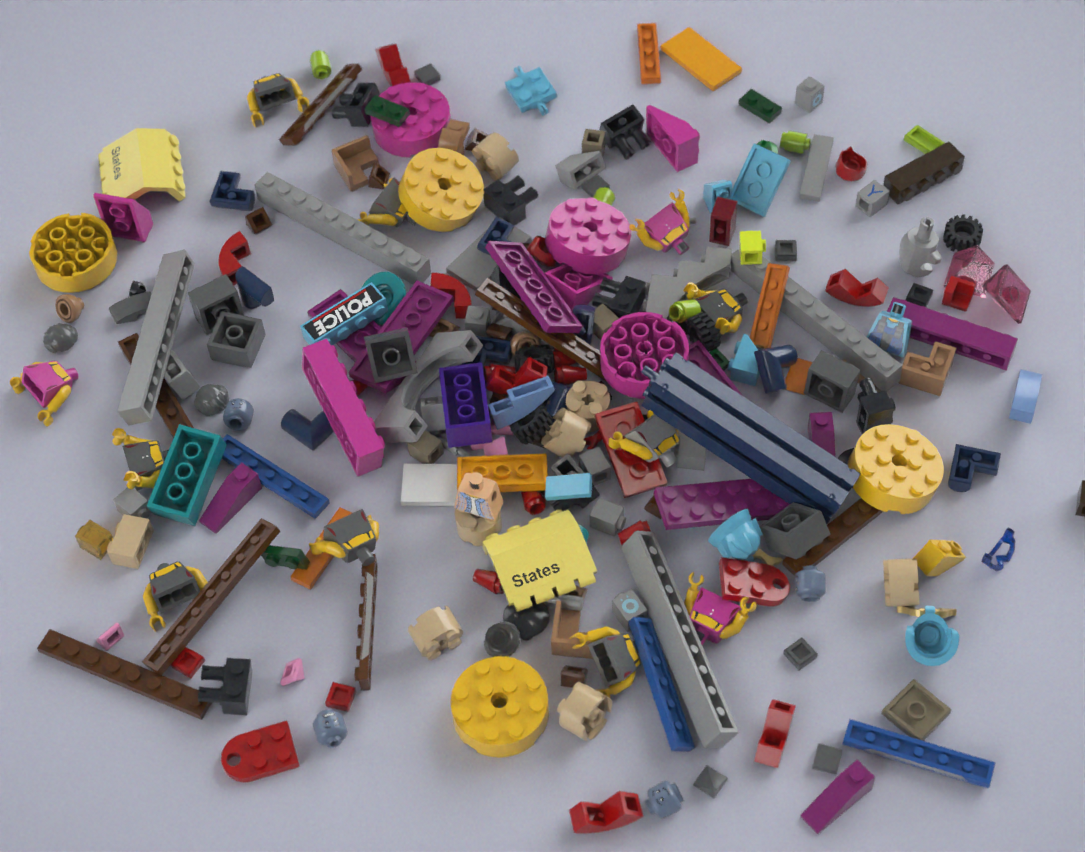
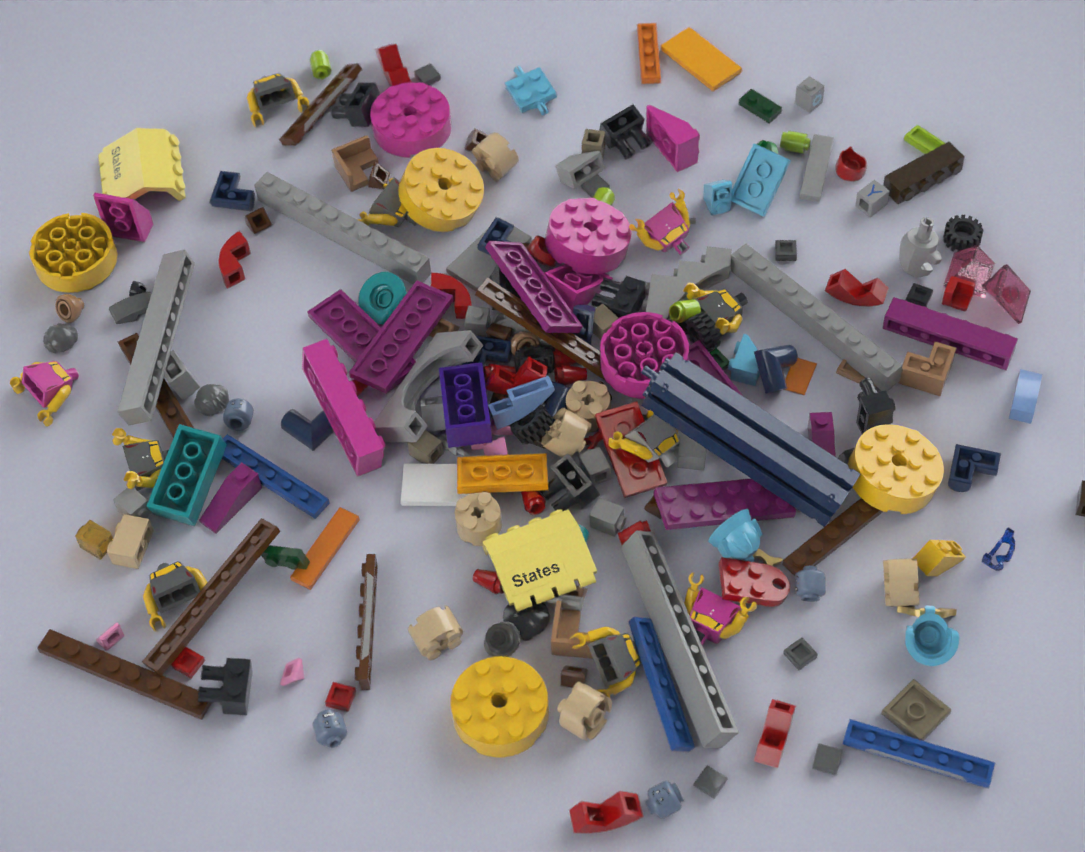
(212, 299): dark grey brick -> none
(236, 339): dark grey brick -> none
(252, 289): dark blue brick -> none
(261, 753): red plate -> none
(346, 316): brick -> none
(349, 538): dark grey torso -> none
(387, 111): dark green plate -> none
(390, 355): dark grey slope -> none
(454, 136): medium nougat brick -> none
(479, 496): light nougat torso -> none
(503, 201): black brick -> none
(568, 486): medium azure tile -> none
(627, 606): light grey brick -> none
(723, 221): dark red brick -> none
(751, 247): neon yellow brick -> none
(769, 305): orange tile -> none
(795, 530): dark grey brick -> none
(831, 381): dark grey brick -> none
(839, 796): magenta slope -> none
(891, 330): torso -> none

